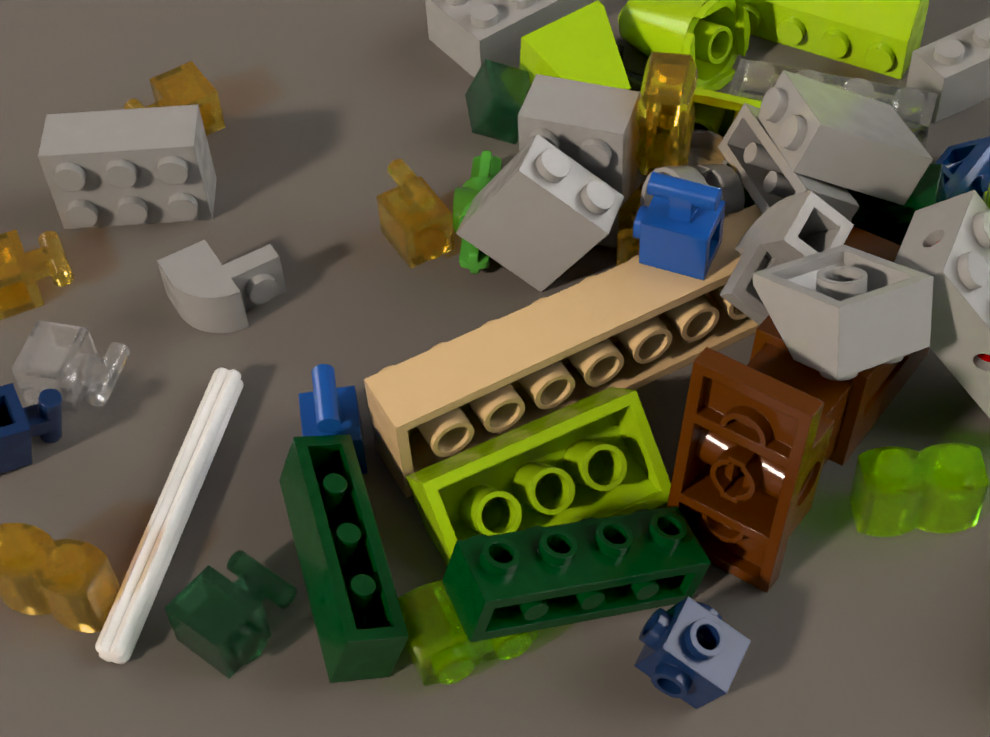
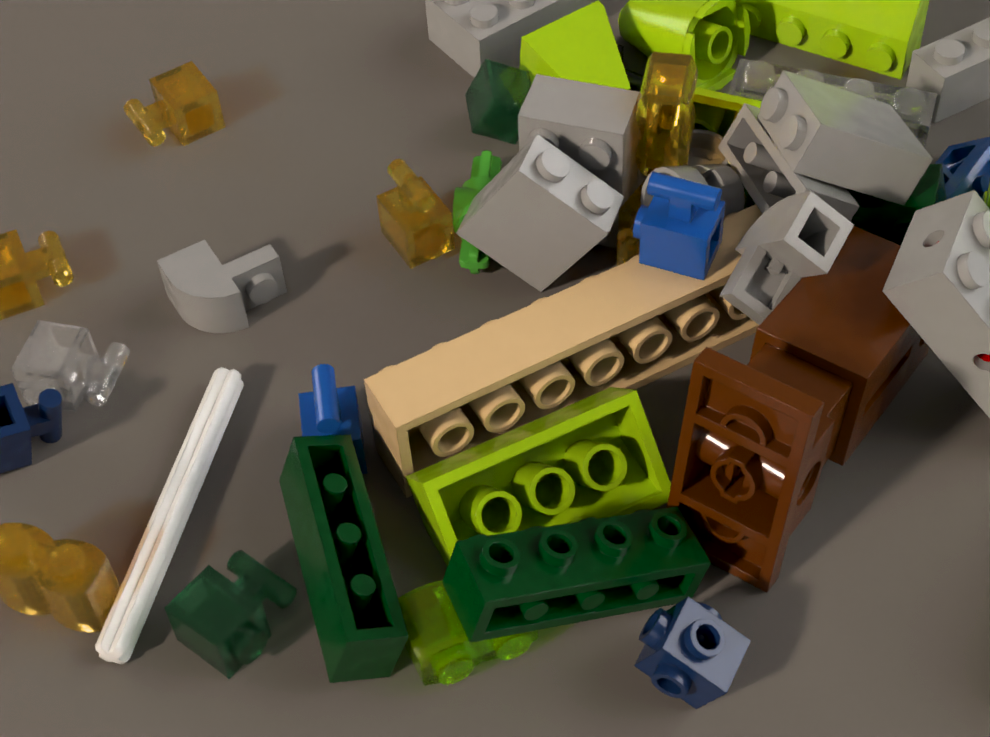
(128, 166): light grey brick -> none
(847, 310): light grey slope -> none
(922, 489): clear neon green brick -> none

